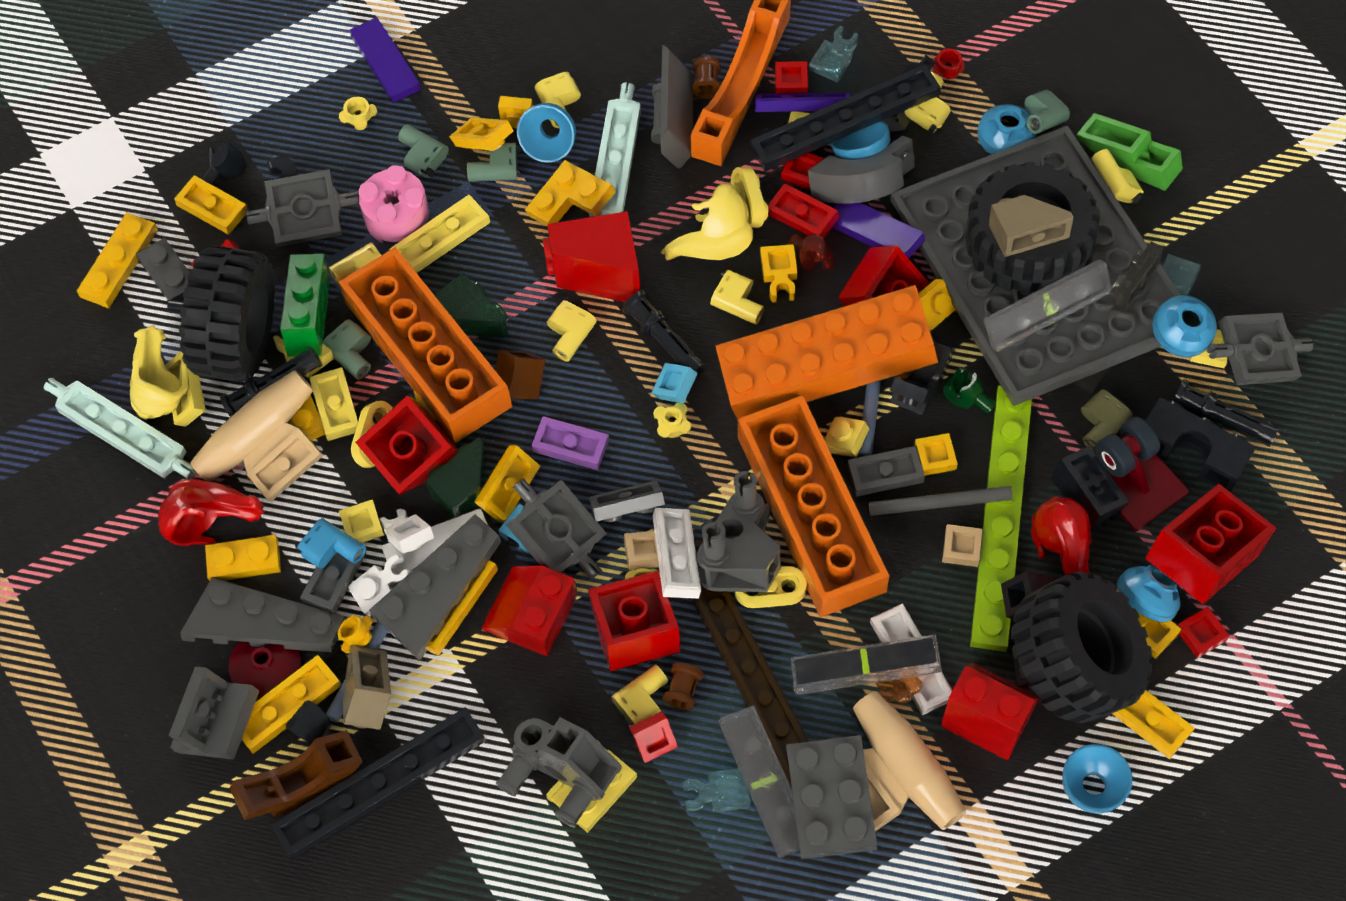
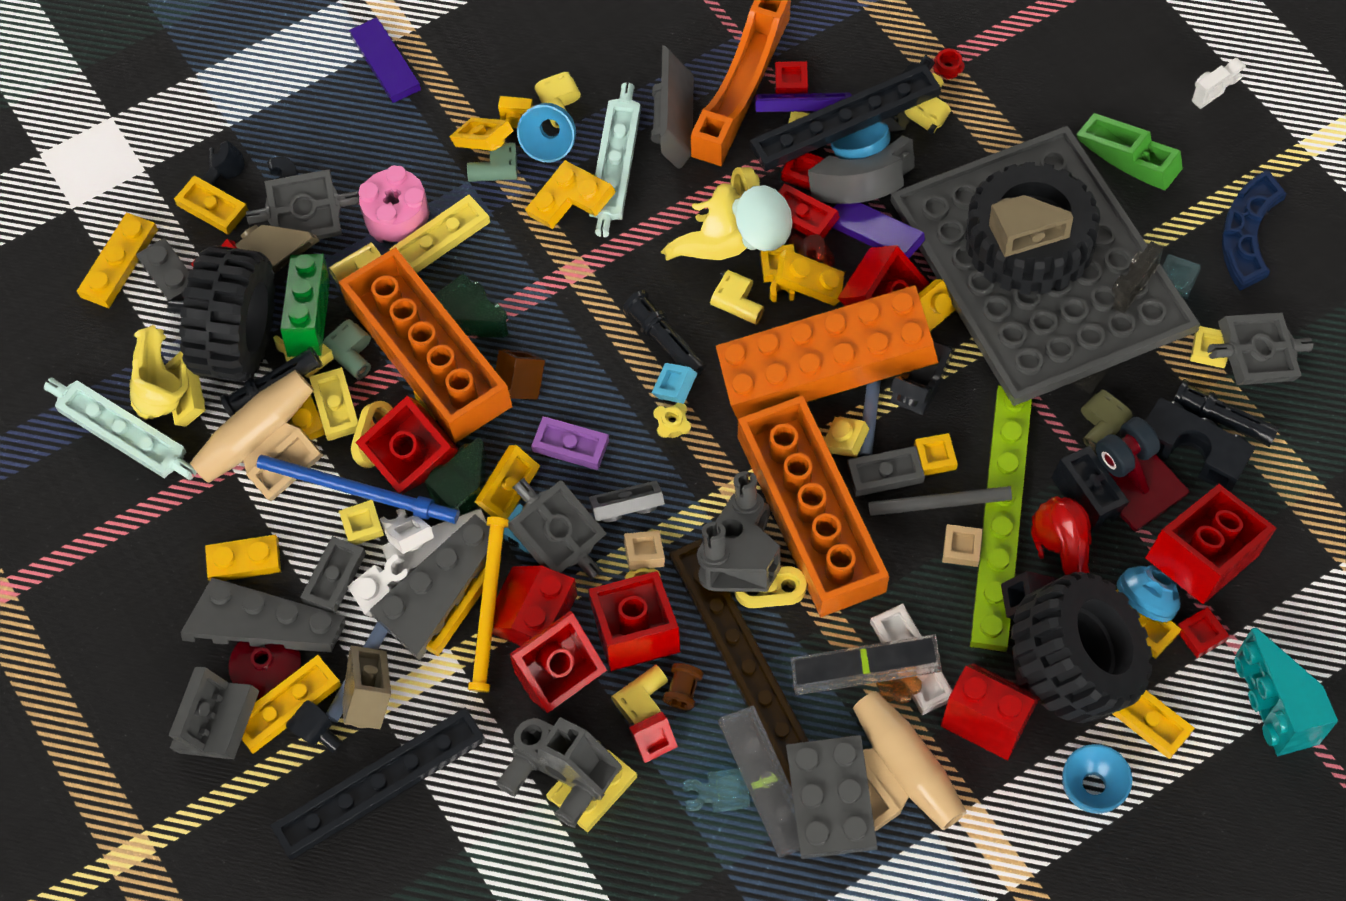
(196, 505): red piece -> none
(276, 243): none -> dark tan slope
(294, 784): reddish brown arch -> none
(325, 541): dark azure piece -> none
(355, 632): yellow plate -> none
(357, 105): light yellow plate -> none
(421, 506): none -> blue bar
(425, 151): sand green piece -> none
(488, 603): none -> yellow bar
(556, 663): none -> red slope
(574, 327): light yellow piece -> none
(594, 256): red slope -> none
(676, 553): white tile -> none
(706, 81): reddish brown bush -> none
(763, 218): none -> light aqua dish
(809, 277): none -> yellow plate
(834, 58): clear light blue plate -> none
(966, 390): dark green piece -> none
(995, 136): dark azure piece -> none
(1045, 111): sand green piece -> none
(1048, 305): clear tile -> none
(1118, 179): light yellow piece -> none
(1175, 334): dark azure piece -> none
(1213, 84): none -> white plate
(1241, 229): none -> dark blue tile
(1285, 694): none -> teal slope

